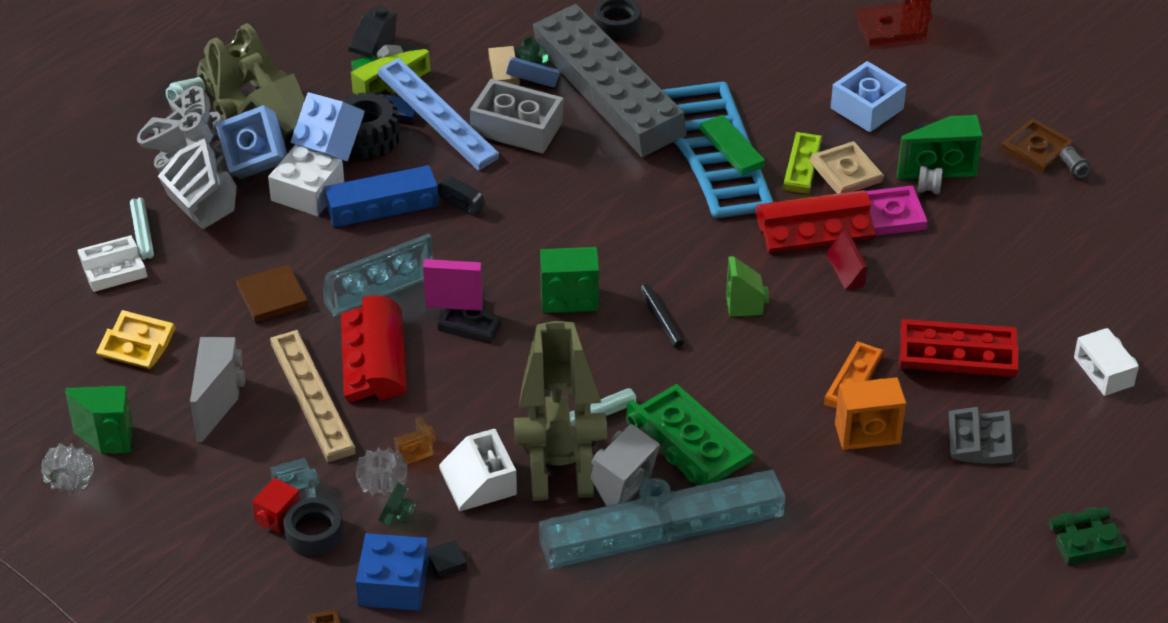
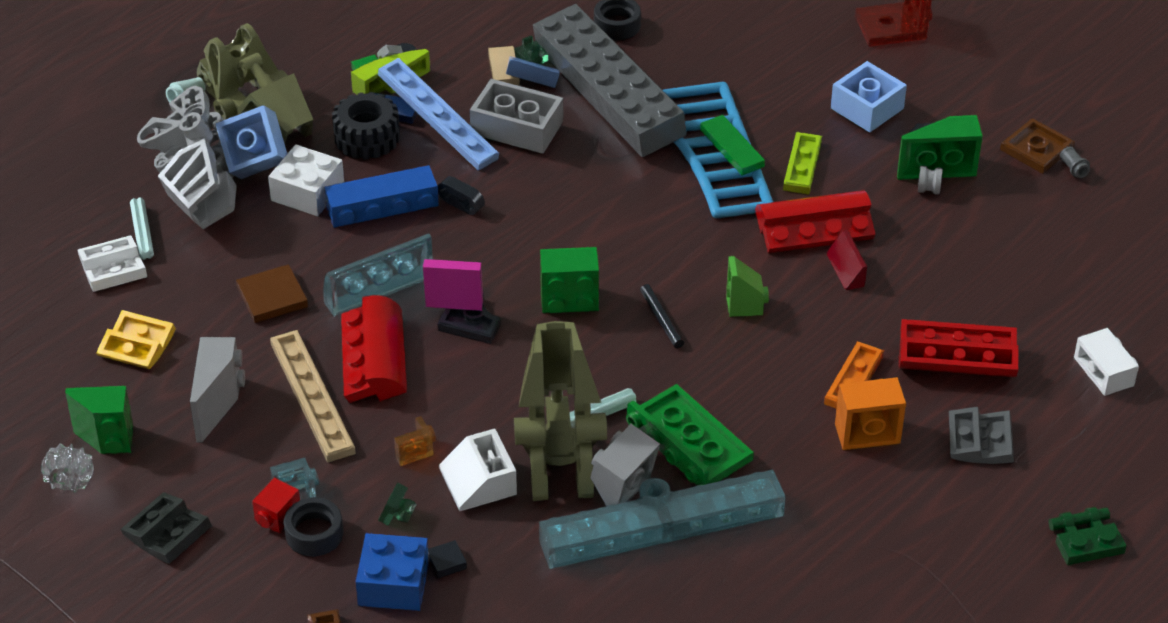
(166, 527): none -> pearl dark grey slope
(327, 126): light blue brick -> none
(374, 31): black slope -> none
(381, 471): clear gear -> none
(846, 168): tan tile -> none
(896, 210): dark pink tile -> none

